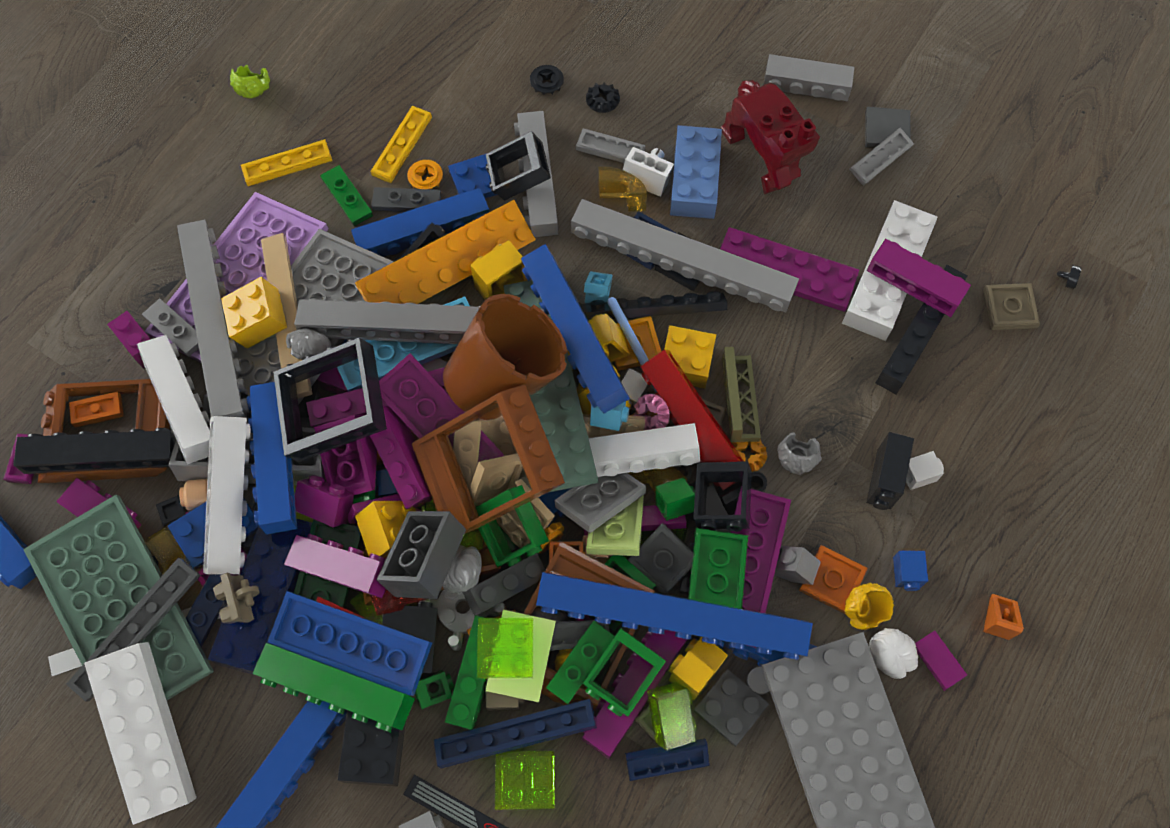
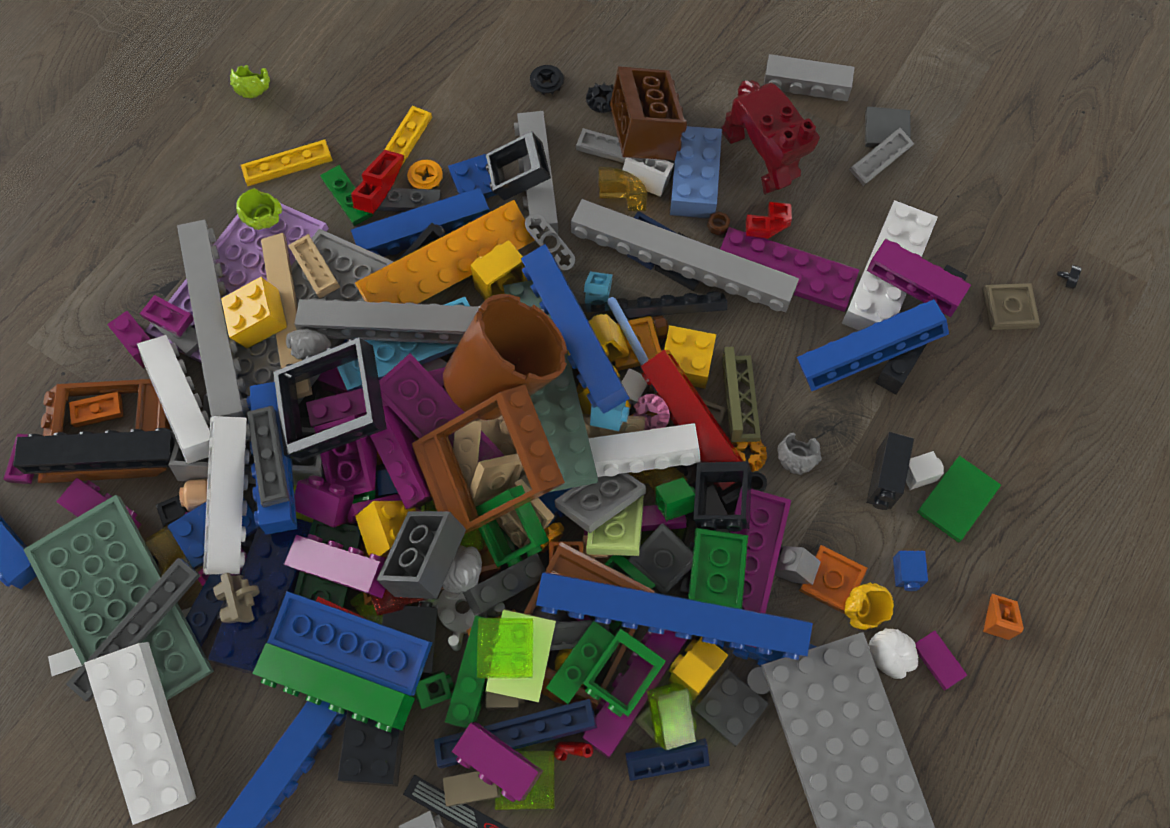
(167, 315): none -> magenta plate
(258, 209): none -> lime hair
(268, 456): none -> dark grey tile
(314, 266): none -> tan plate
(377, 181): none -> red slope
(468, 789): none -> dark tan tile
(496, 762): none -> magenta brick
(566, 251): none -> light grey beam
(575, 748): none -> red arm
(647, 113): none -> reddish brown brick
(661, 327): none -> reddish brown tile
(718, 223): none -> reddish brown tile
(765, 227): none -> red tile
(873, 345): none -> blue brick
(959, 499): none -> green tile

